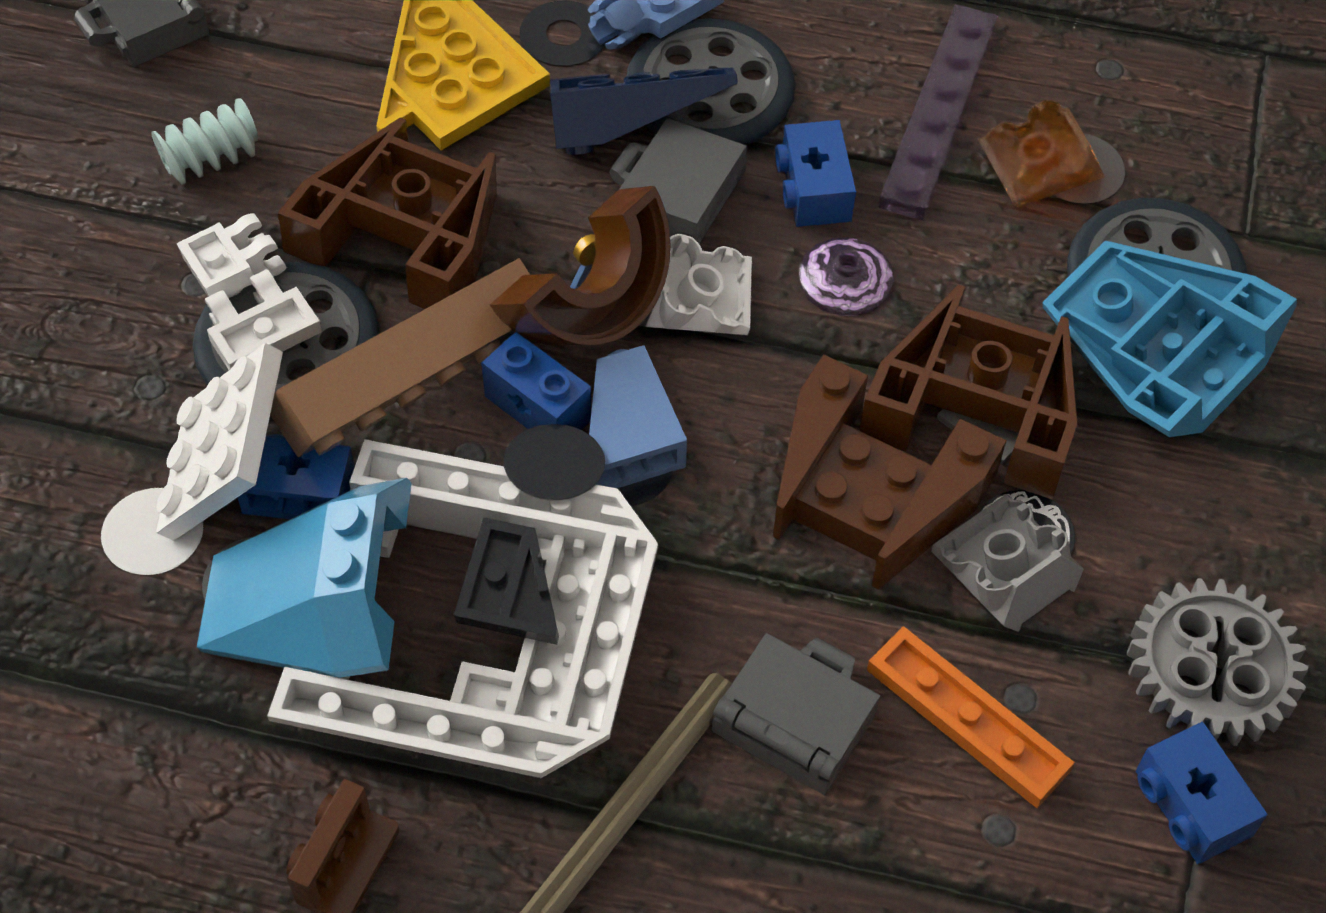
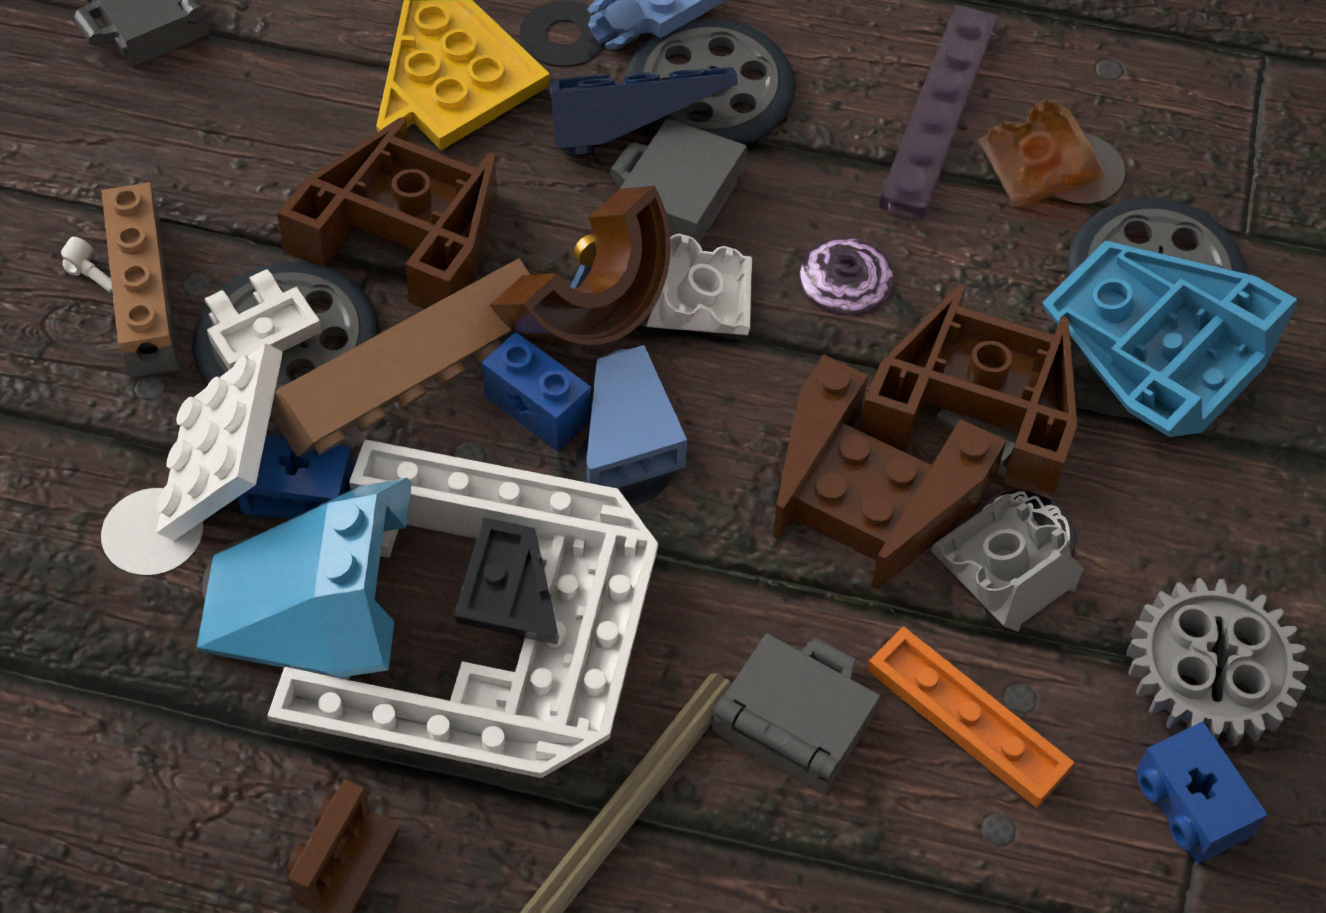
(76, 261): none -> white hand
(139, 280): none -> medium nougat piece
(207, 140): light aqua piece -> none
(227, 256): white plate -> none
(554, 462): black sticker -> none
(816, 173): blue brick -> none

